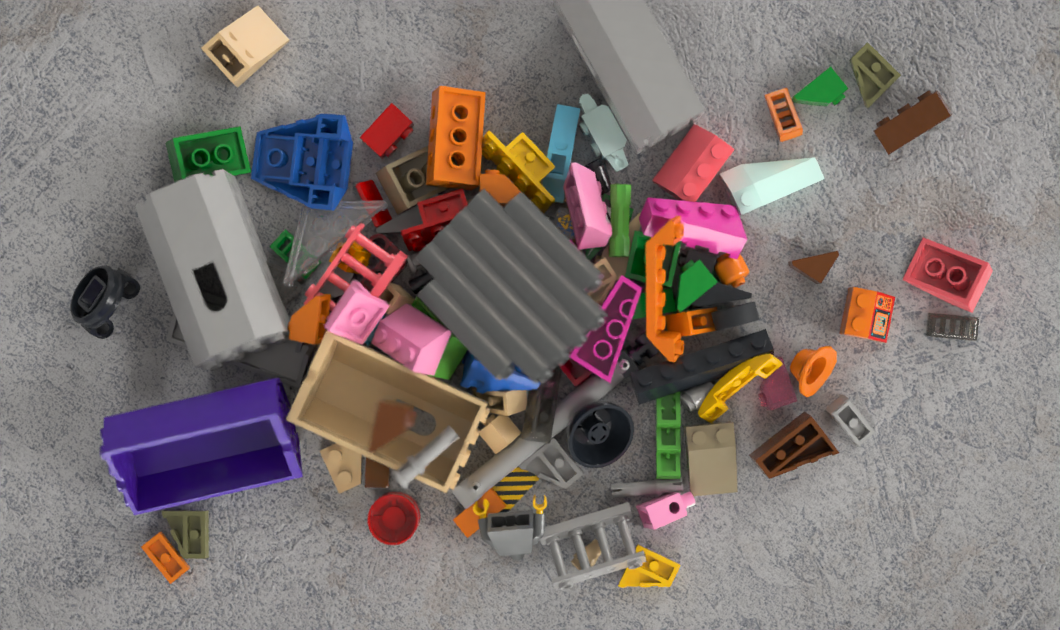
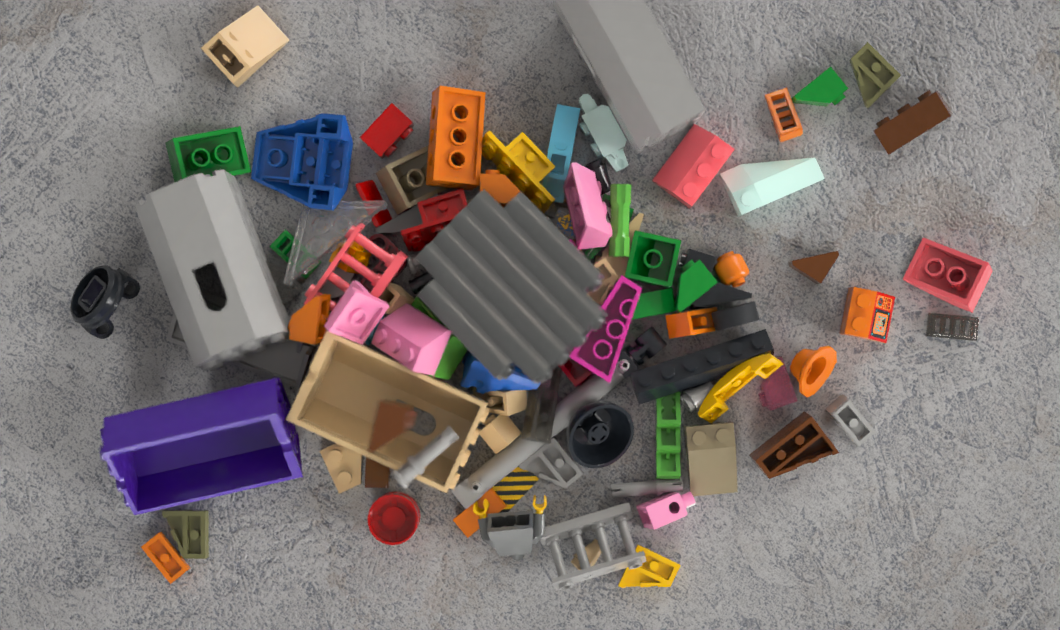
(667, 342): orange slope -> none
(704, 224): dark pink wedge -> none

